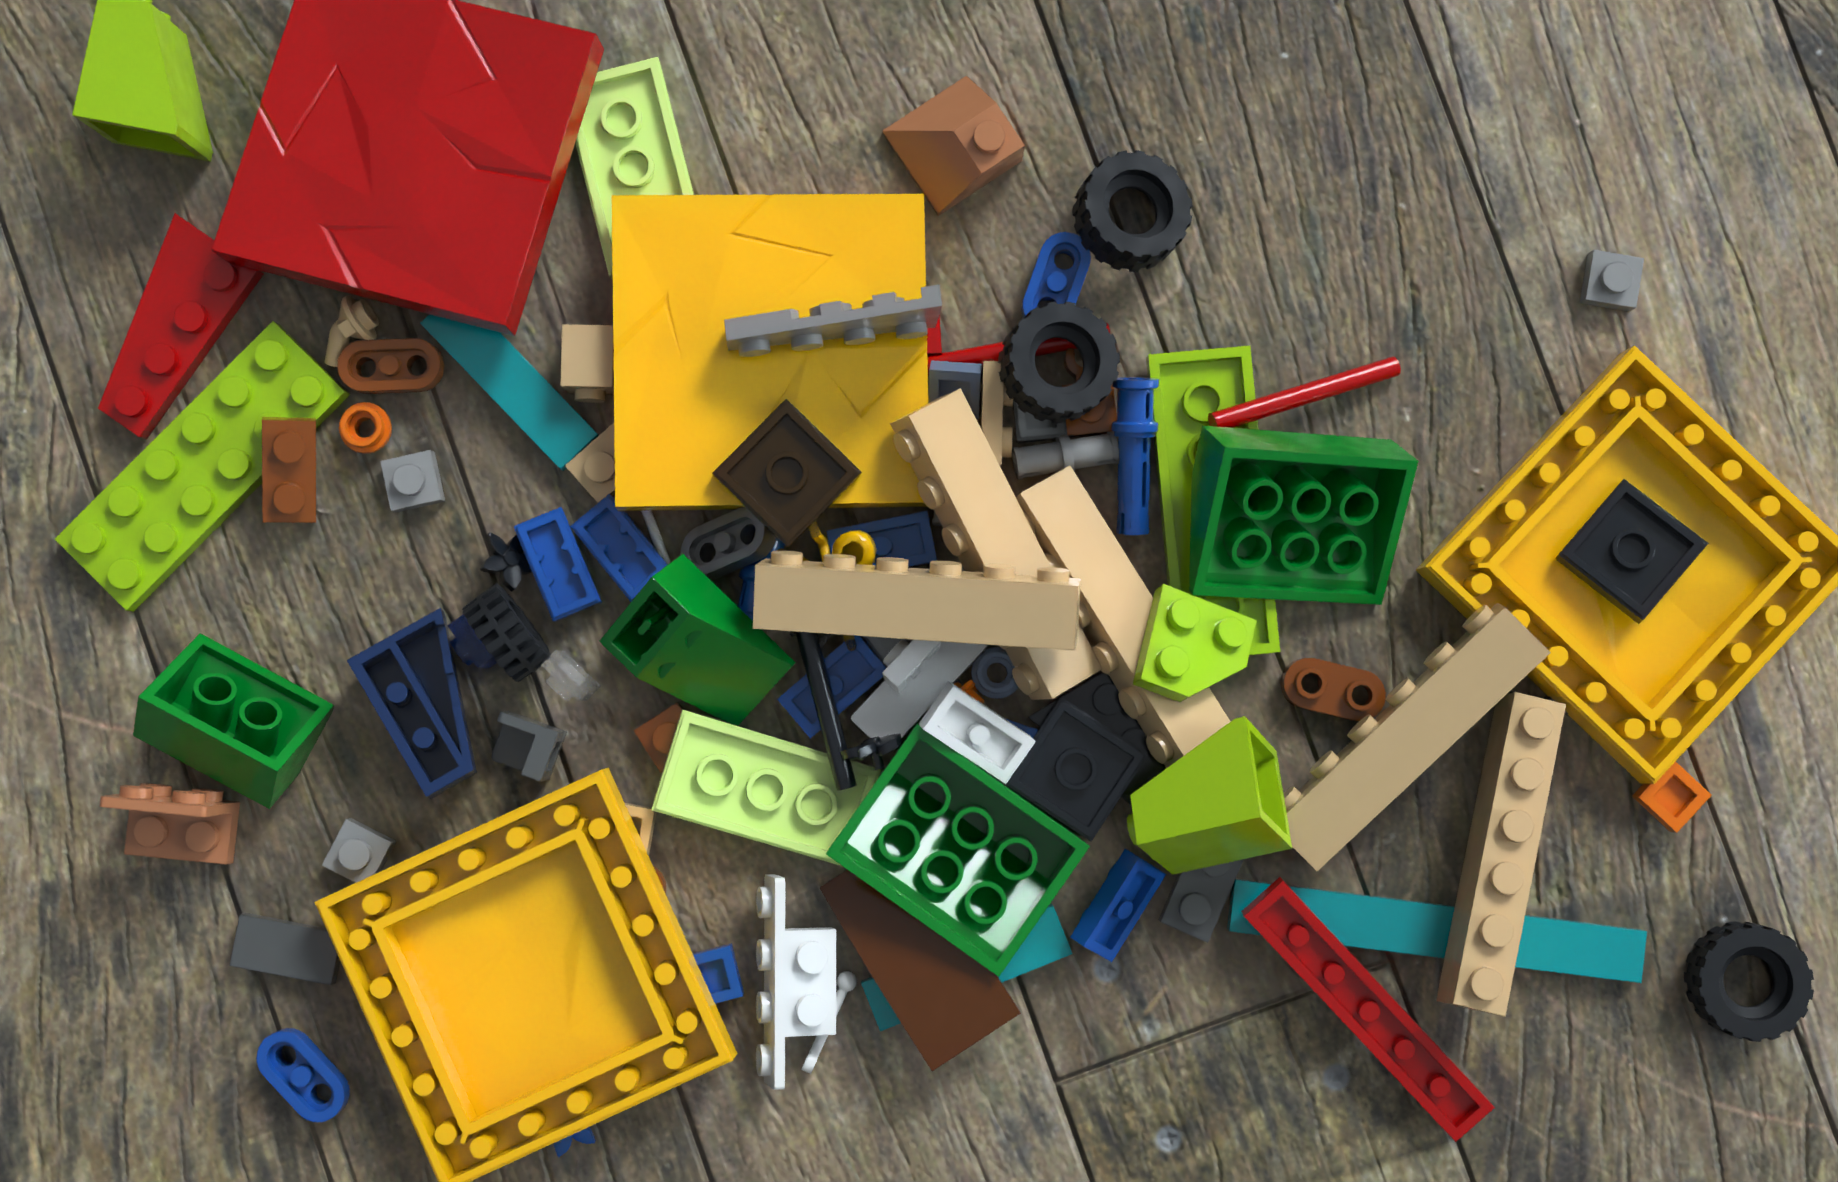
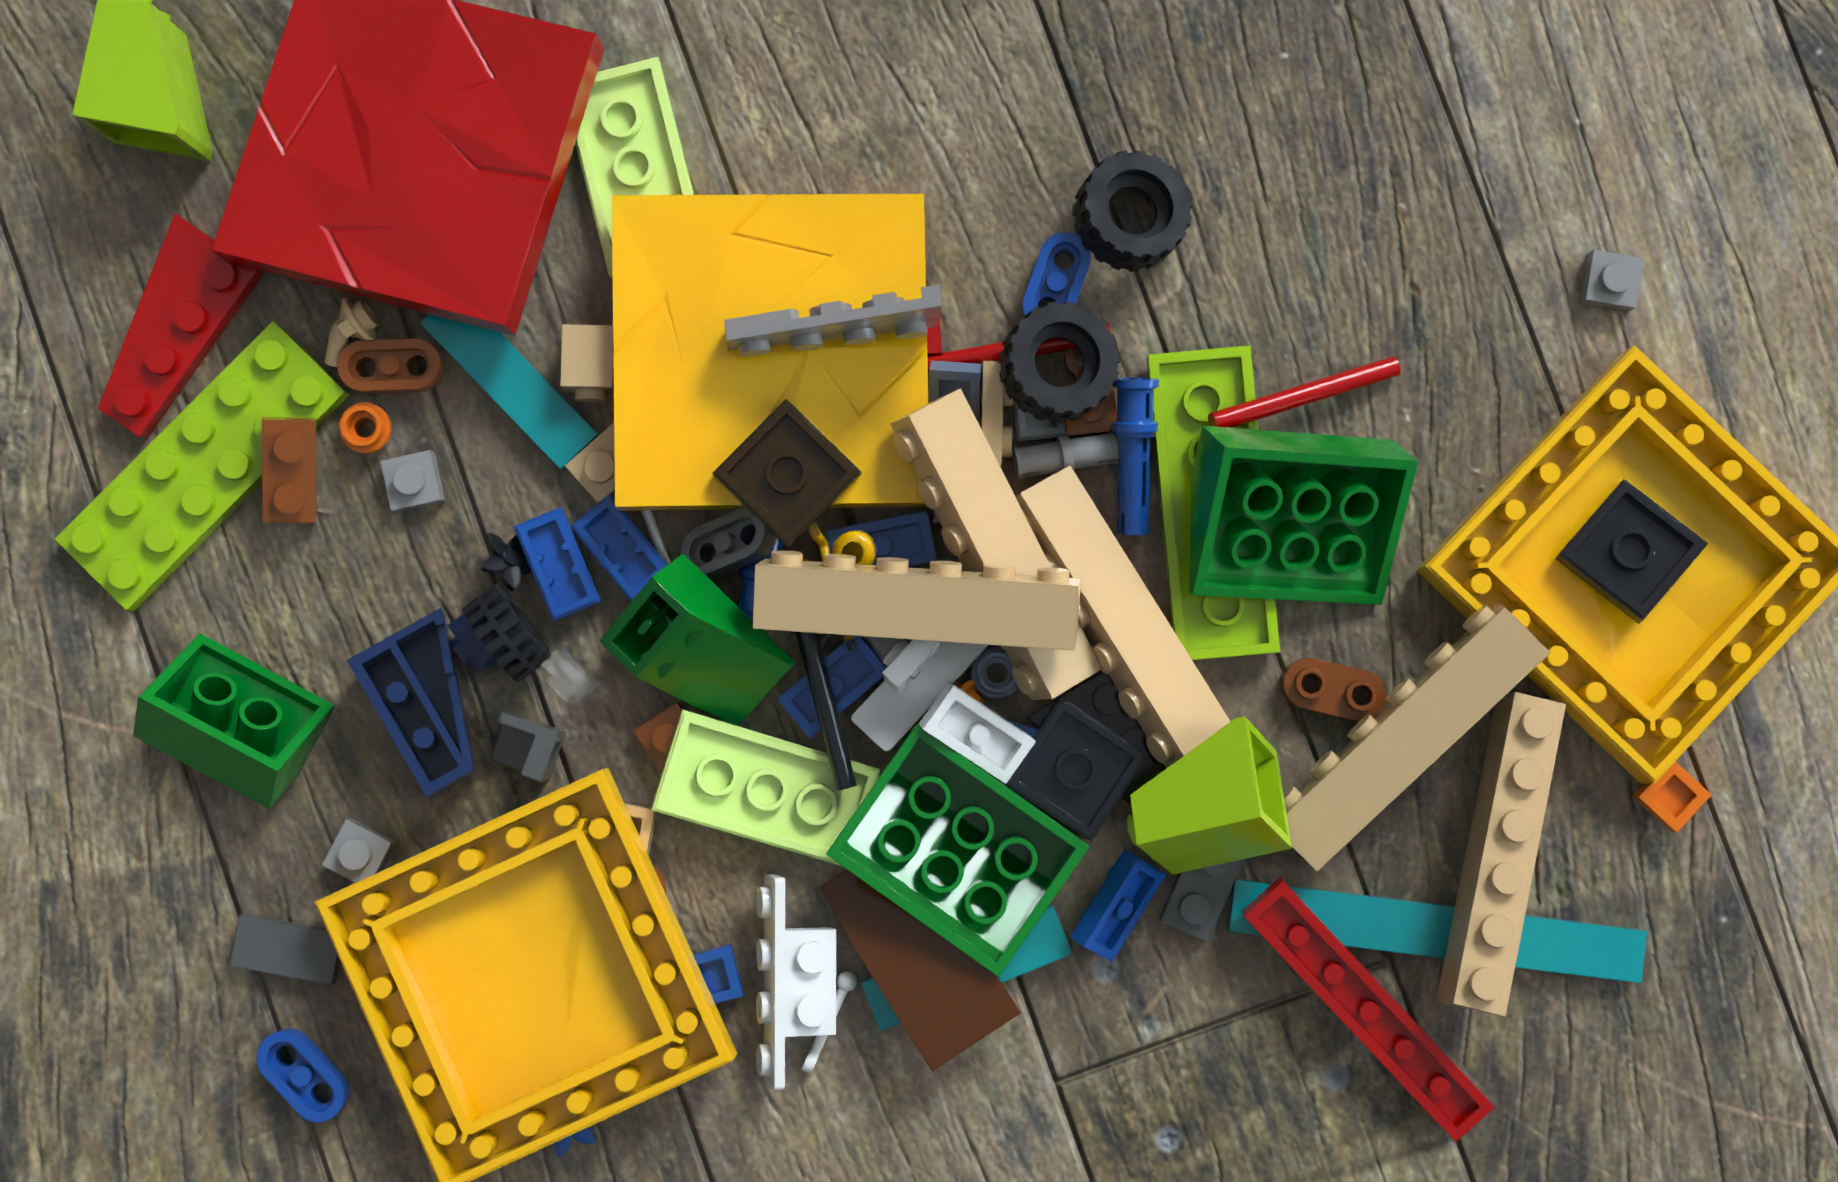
(177, 826): nougat bracket -> none
(875, 748): black plant -> none
(955, 144): nougat slope -> none
(1190, 644): lime plate -> none
(1790, 981): black tyre -> none

